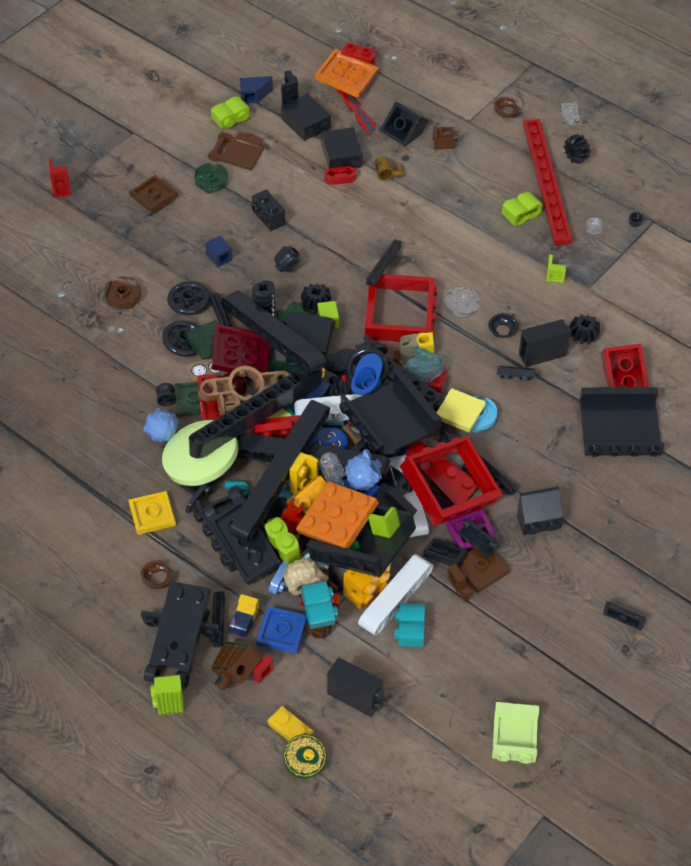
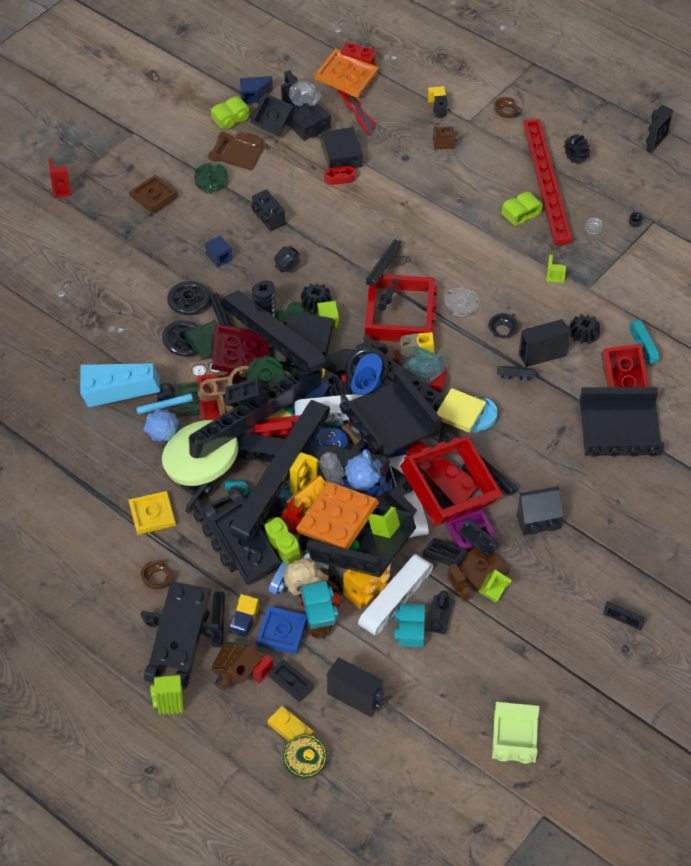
(117, 382): none -> medium azure wedge
(125, 300): reddish brown plate -> none
(164, 404): none -> medium azure bar
(245, 391): none -> black hinge
(266, 369): none -> dark green tile
(271, 114): none -> black plate
(291, 680): none -> black plate
(304, 92): none -> clear hair
(384, 487): none -> dark blue hand
(385, 170): pearl gold piece -> none
(386, 298): none -> black piece
(403, 124): black slope -> none
(438, 97): none -> leg
(439, 613): none -> black hinge
(494, 585): none -> lime panel
(569, 114): clear bracket -> none
(642, 337): none -> teal beam
(659, 127): none -> black plate

